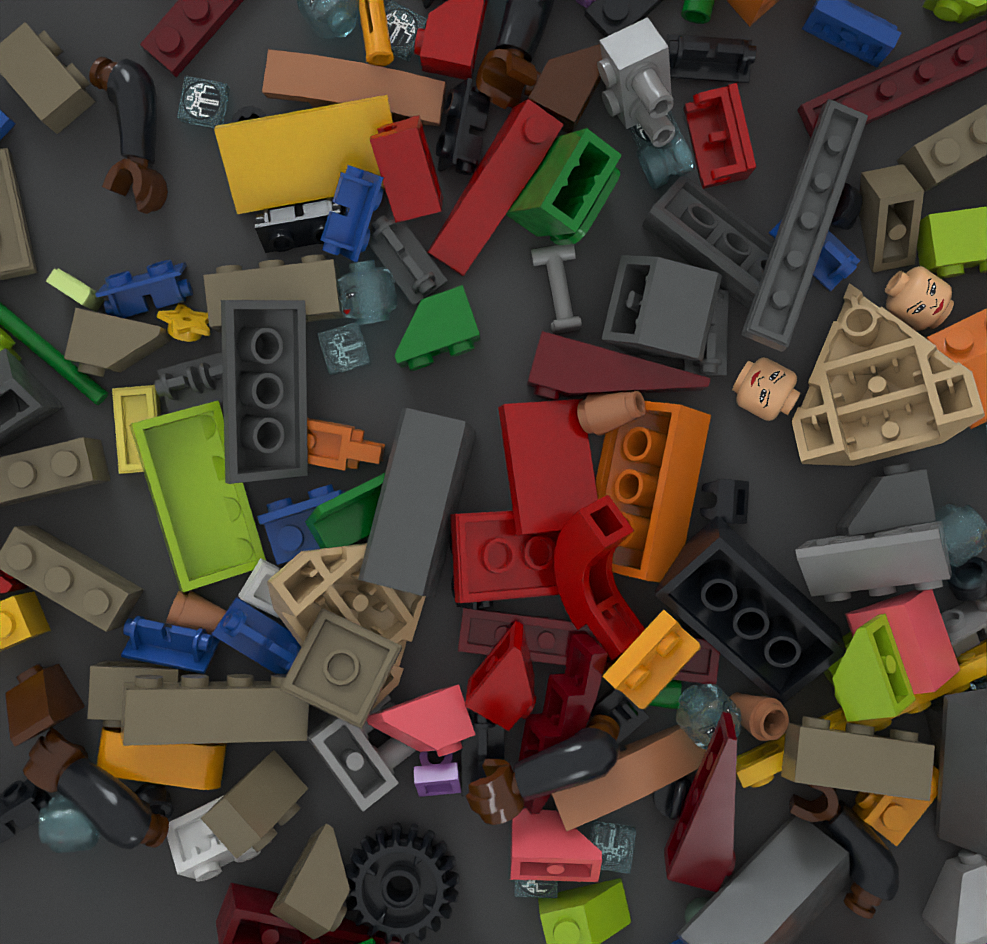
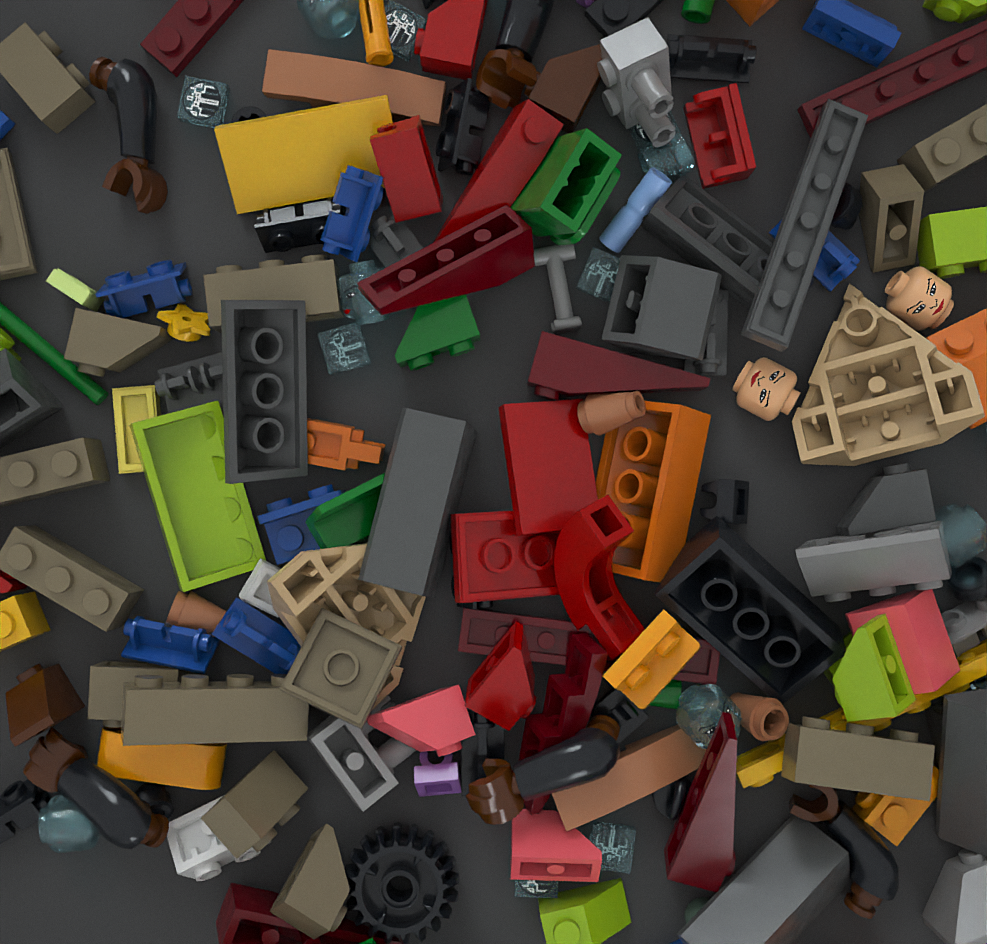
(458, 264): none -> dark red slope
(599, 275): none -> clear light blue tile
(638, 206): none -> light blue piece

